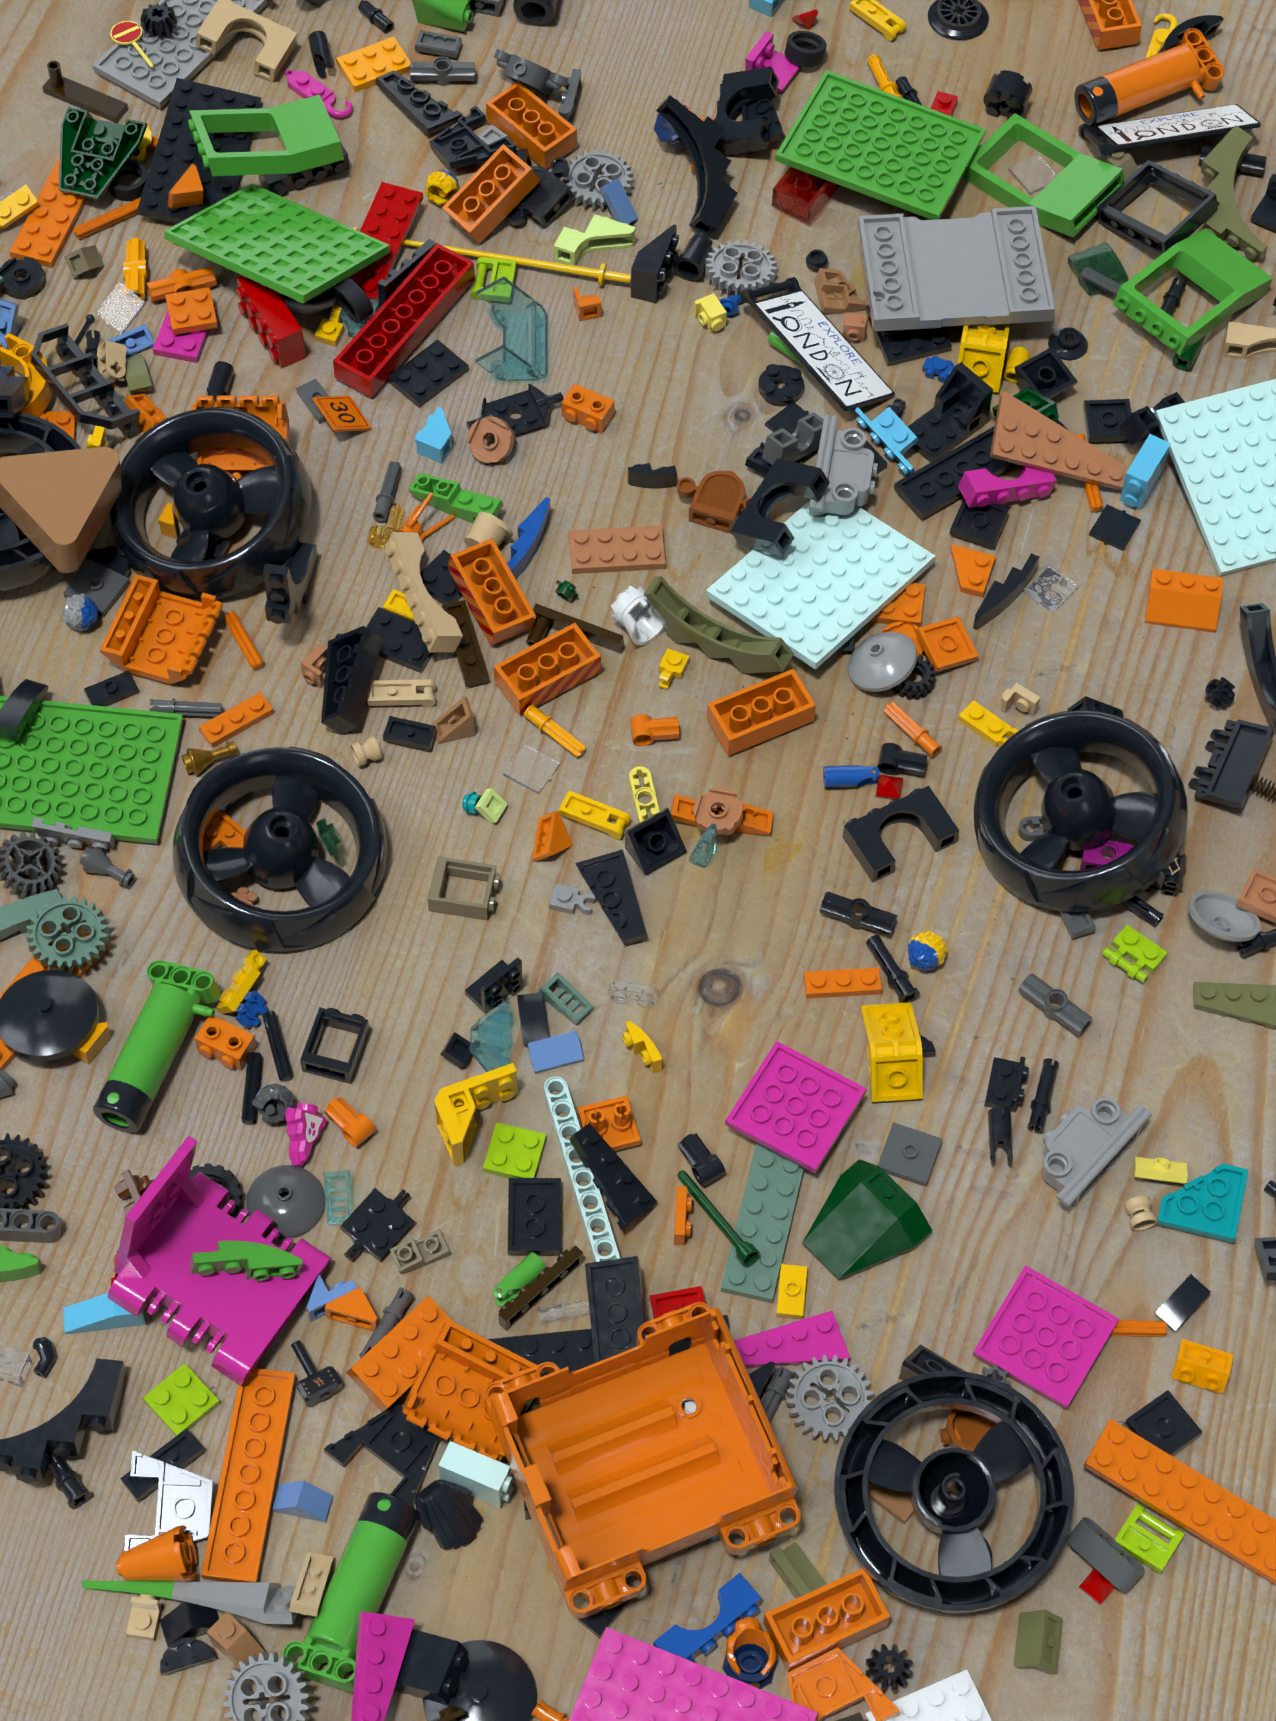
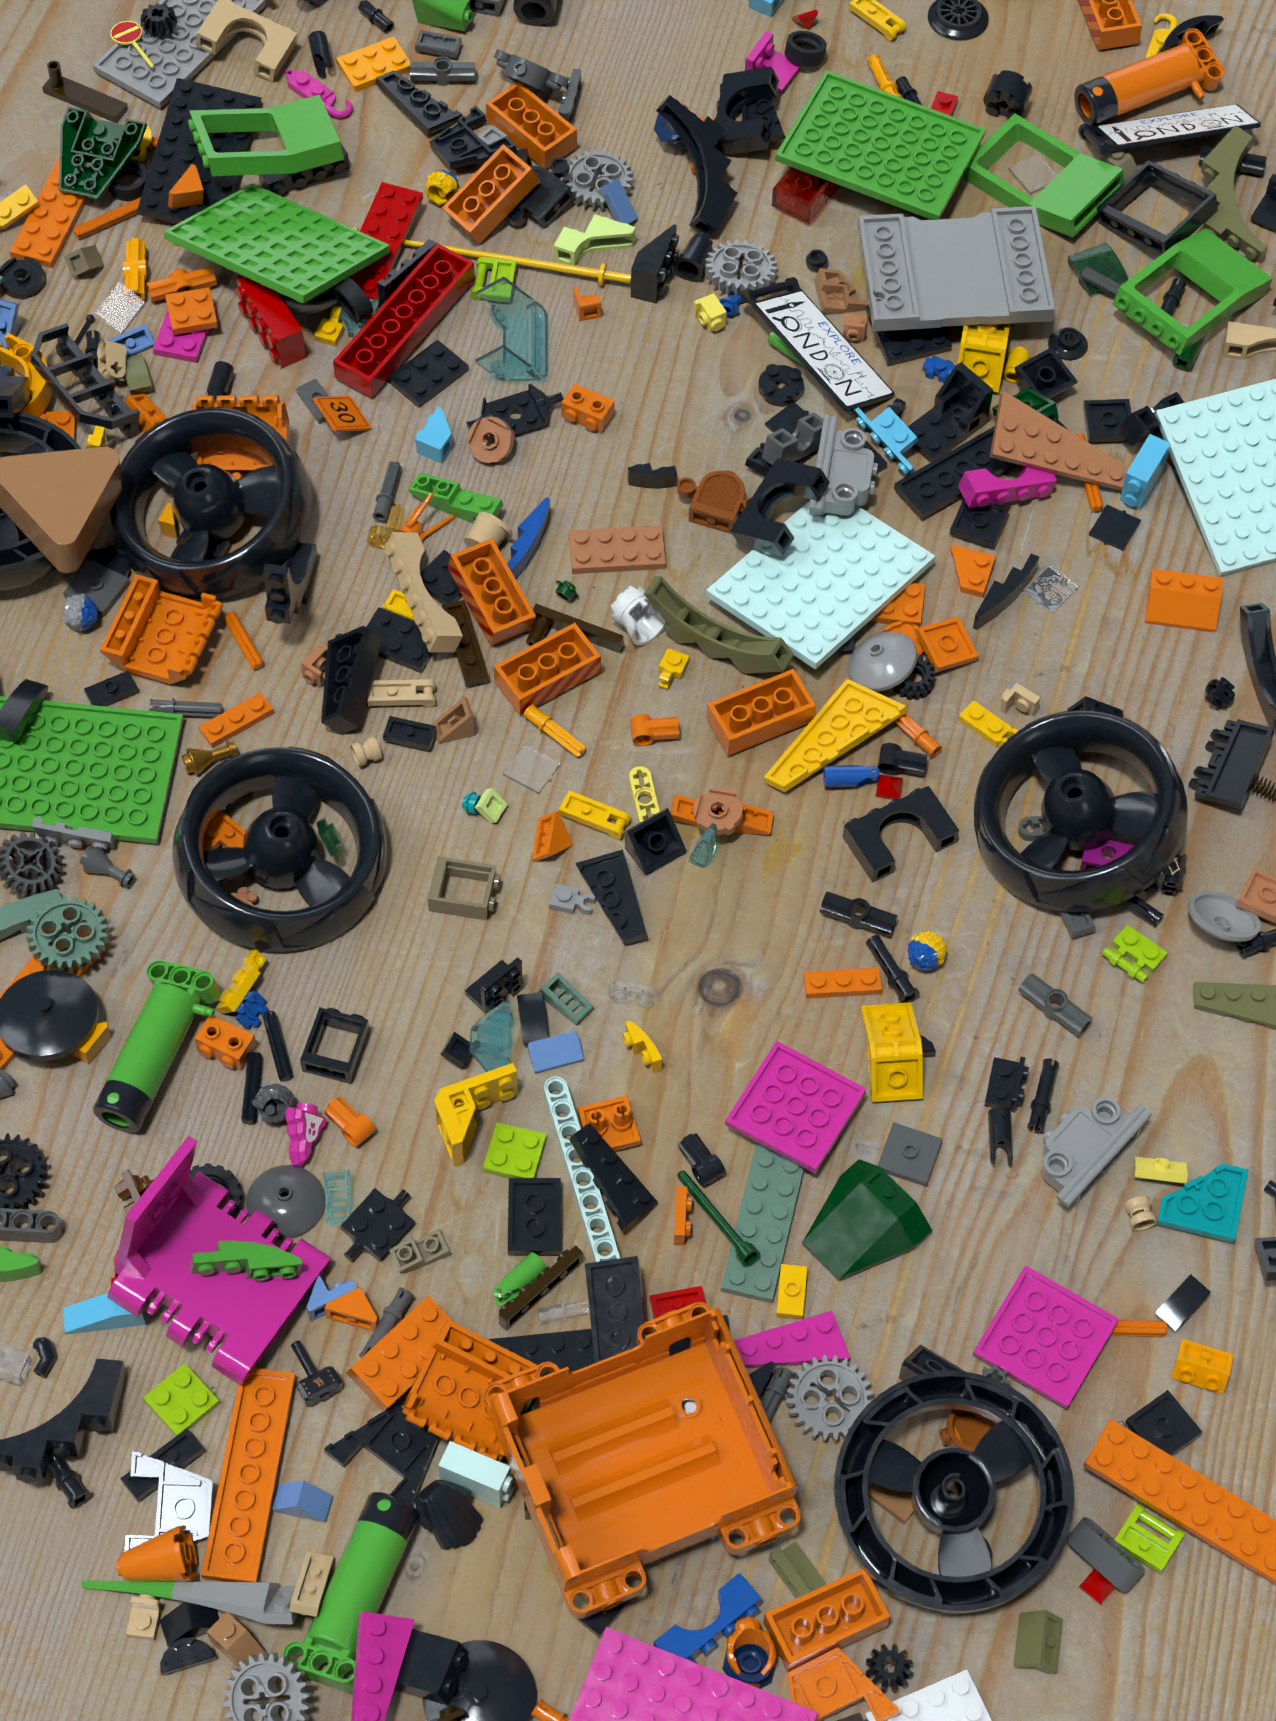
(839, 726): none -> yellow wing

